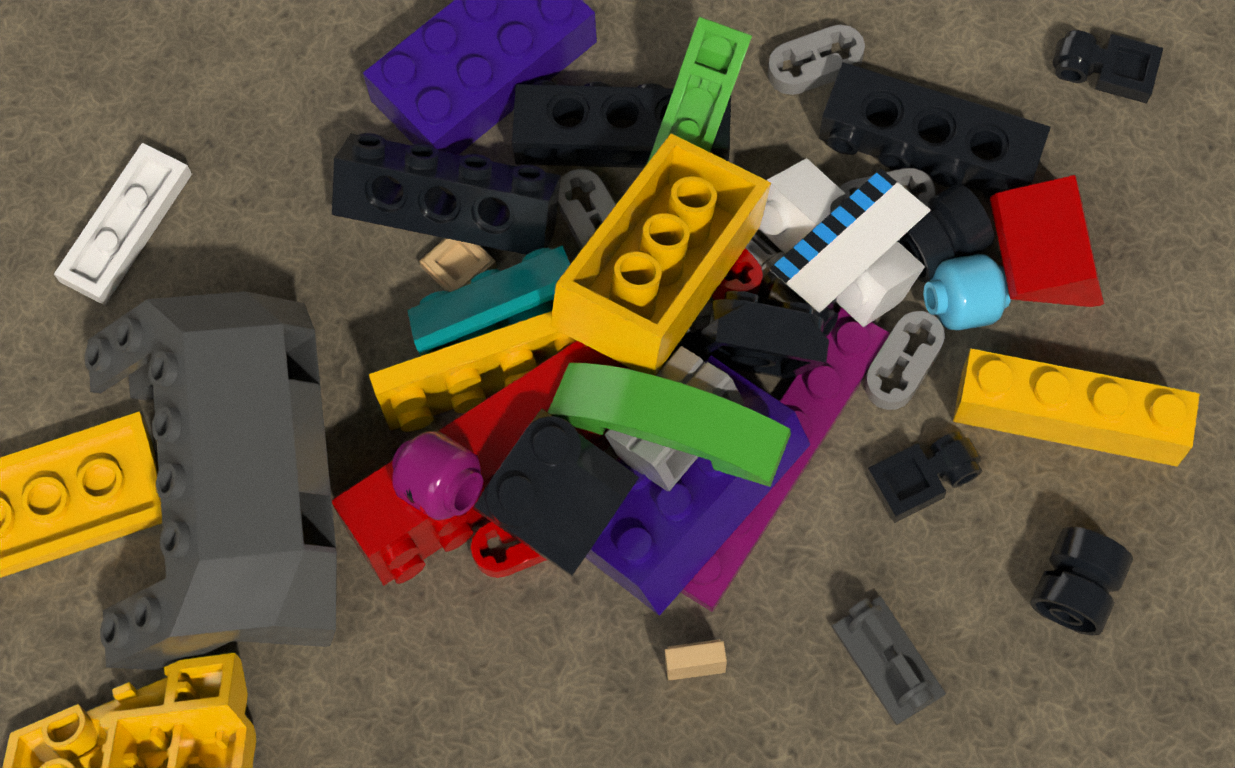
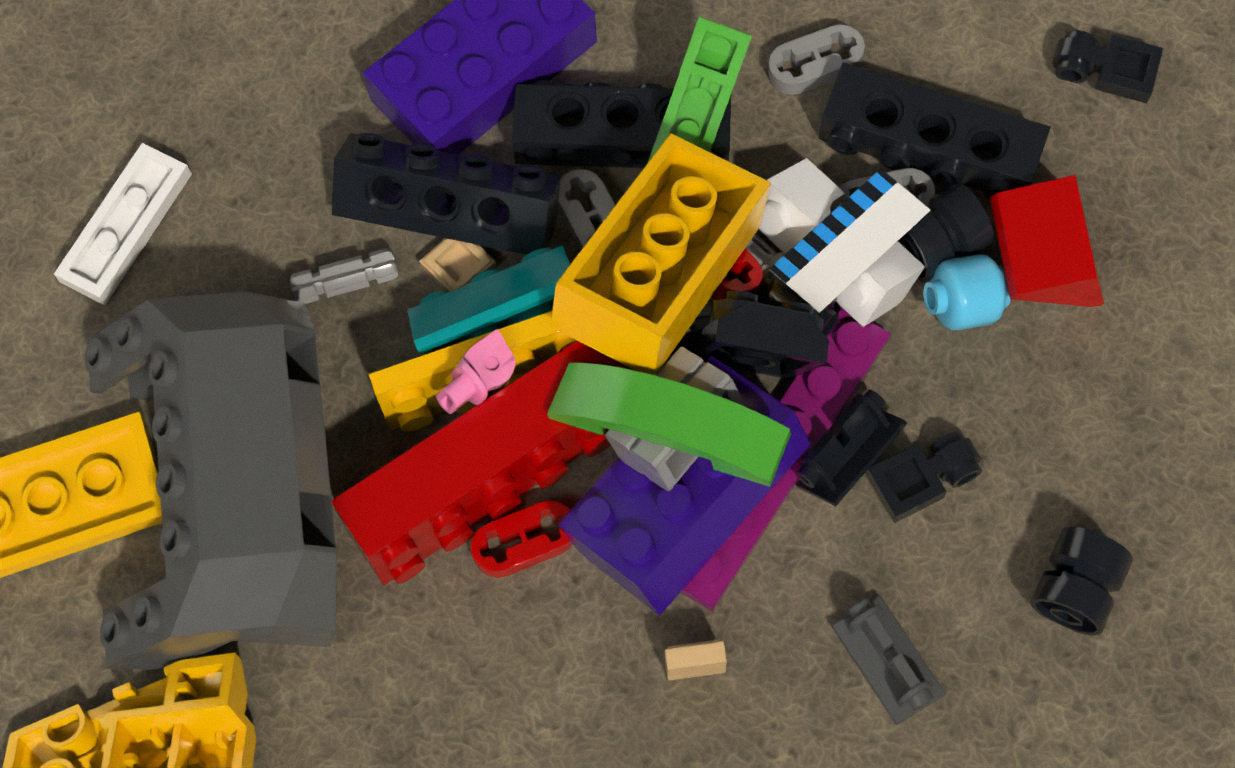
(344, 276): none -> light grey axle
(437, 475): magenta head -> none
(479, 371): none -> bright pink piece
(555, 492): black slope -> none
(841, 461): none -> black hinge
(894, 353): light grey beam -> none
(1076, 407): yellow brick -> none

